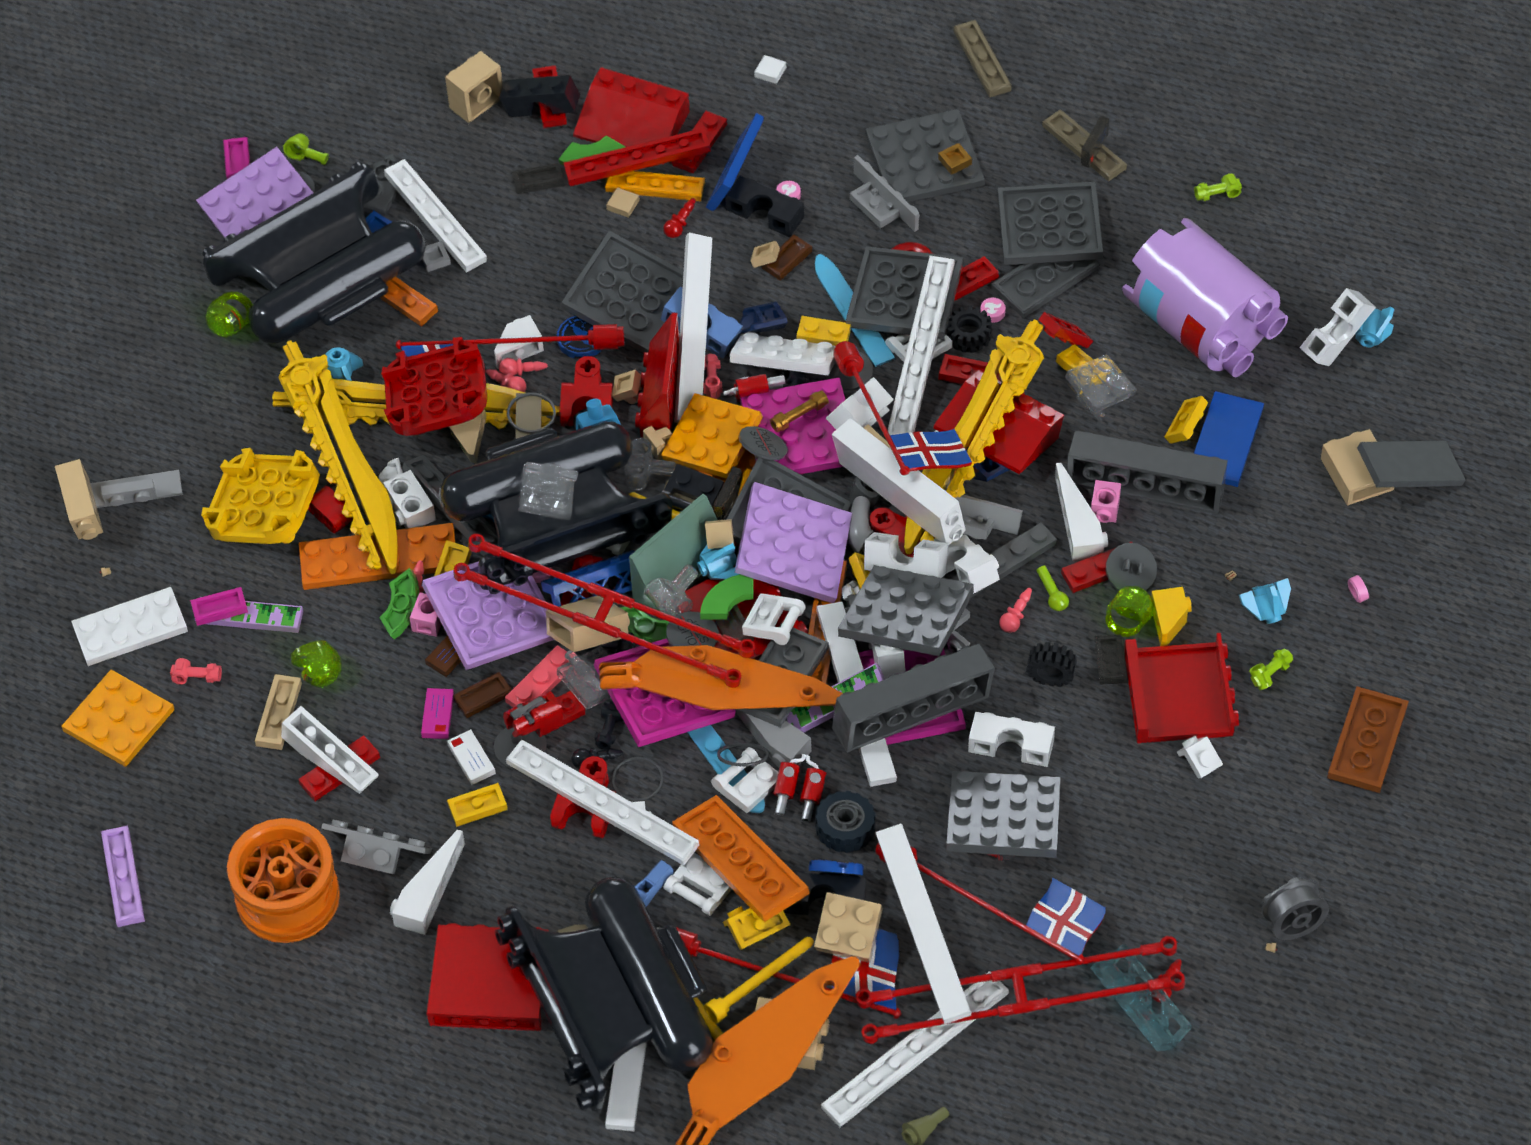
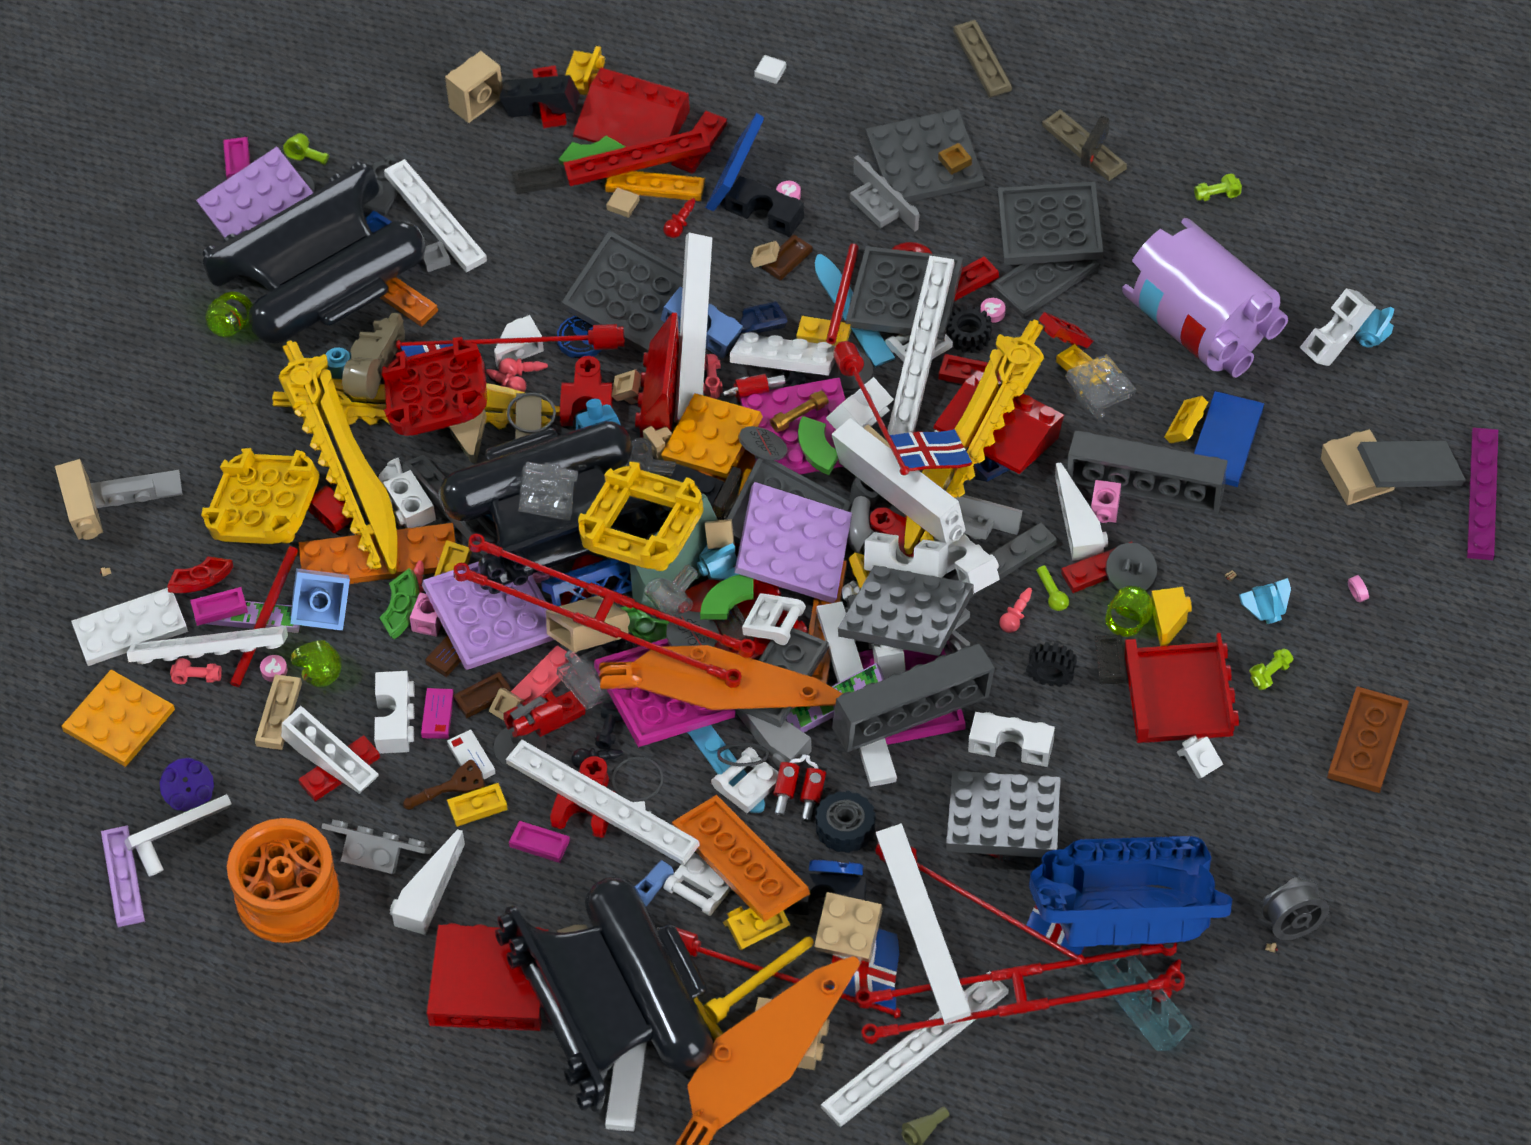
(143, 839): none -> white piece
(174, 788): none -> dark purple plate
(198, 645): none -> white plate
(200, 576): none -> red tile
(266, 612): none -> red piece
(273, 665): none -> bright pink tile
(319, 599): none -> light blue slope
(370, 354): none -> dark tan piece
(394, 692): none -> white arch
(454, 784): none -> reddish brown piece
(503, 702): none -> tan tile
(539, 841): none -> dark pink tile
(584, 68): none -> yellow bracket
(659, 549): none -> yellow plate
(814, 445): none -> bright green tile
(842, 294): none -> red piece
(1105, 896): none -> blue piece
(1482, 494): none -> magenta plate

